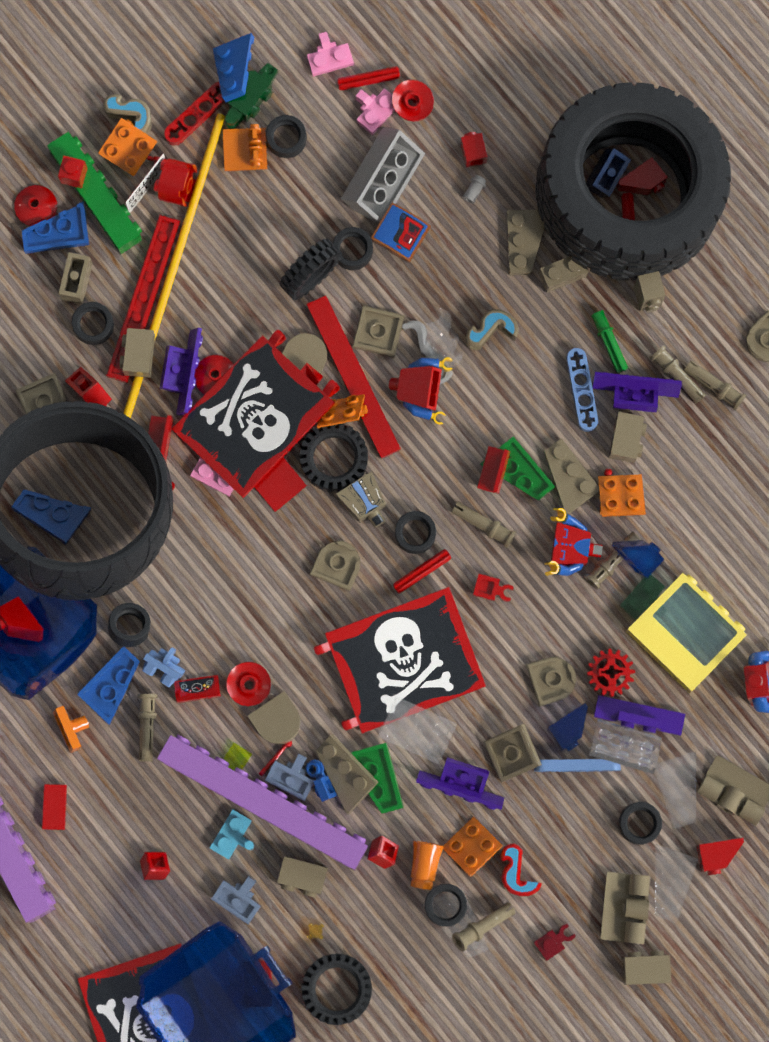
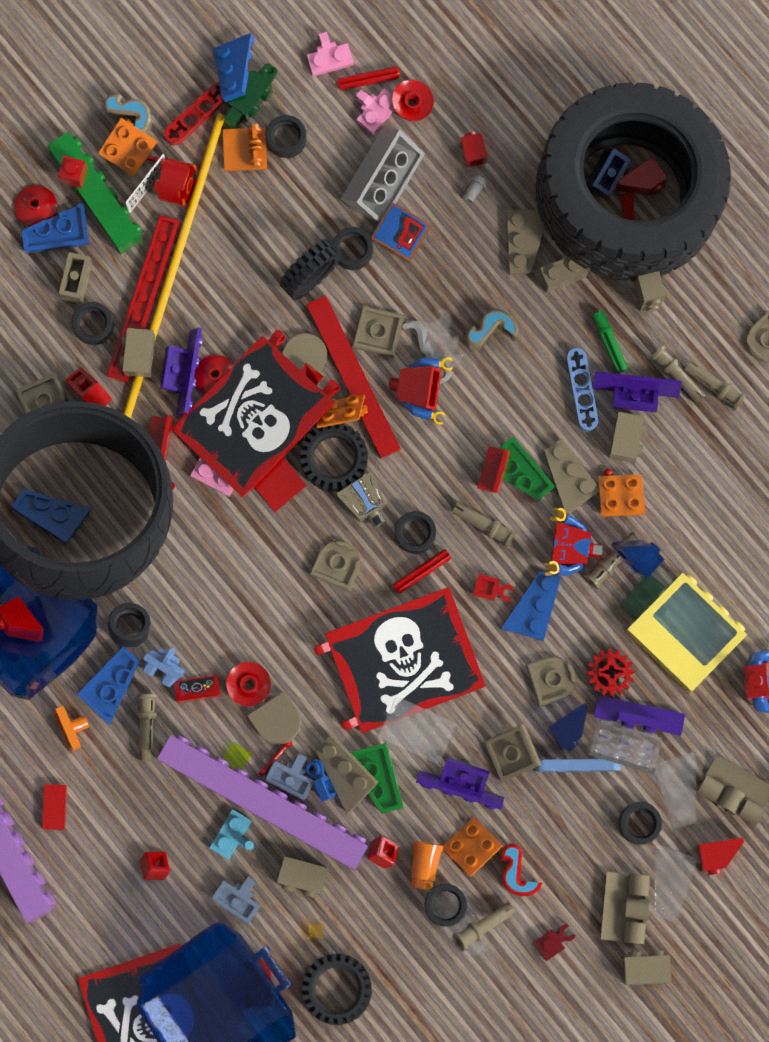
(534, 609): none -> blue wing

